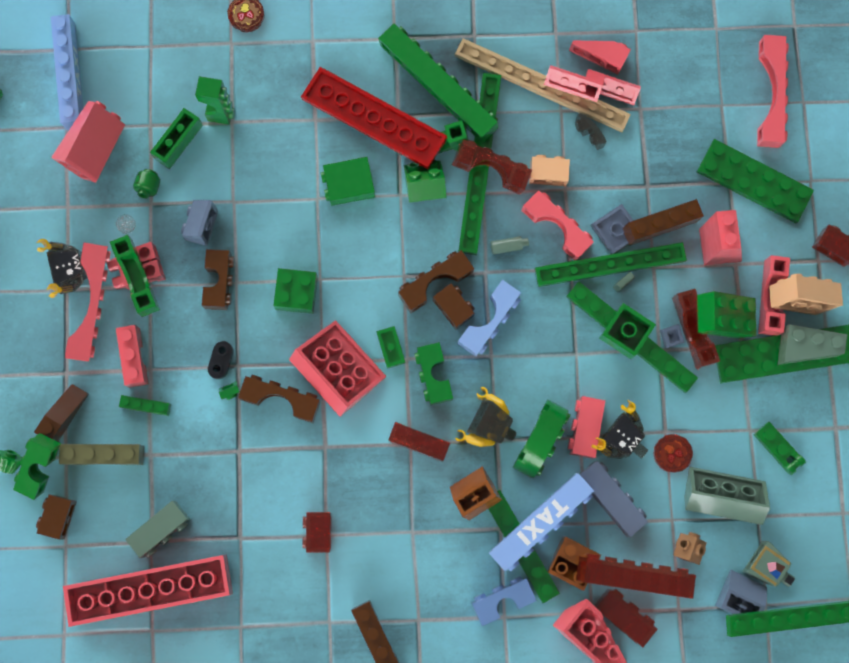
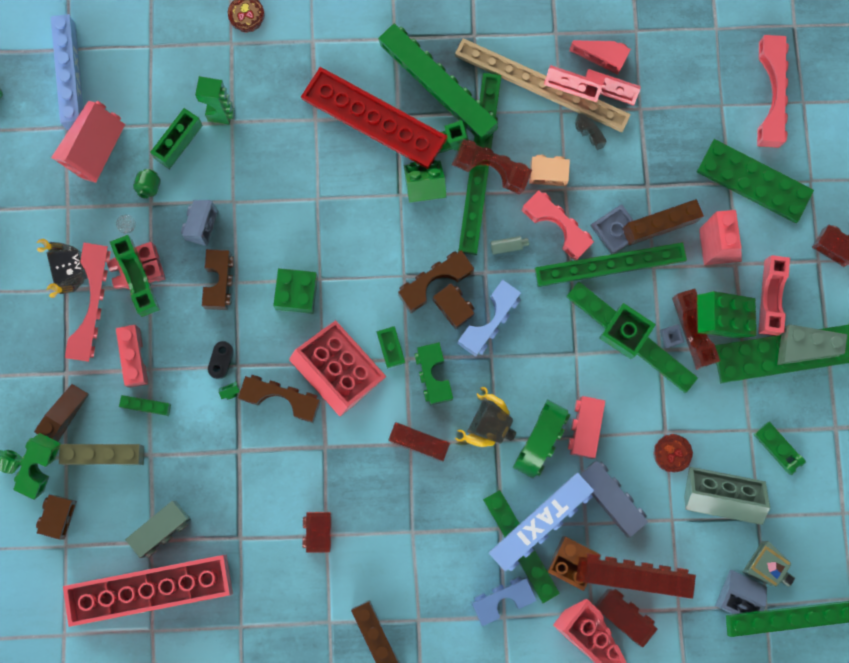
(348, 181): green brick -> none
(474, 494): dark orange slope -> none
(623, 282): sand green tile -> none
(623, 435): torso -> none
(690, 548): medium nougat brick -> none
(806, 294): light nougat brick -> none

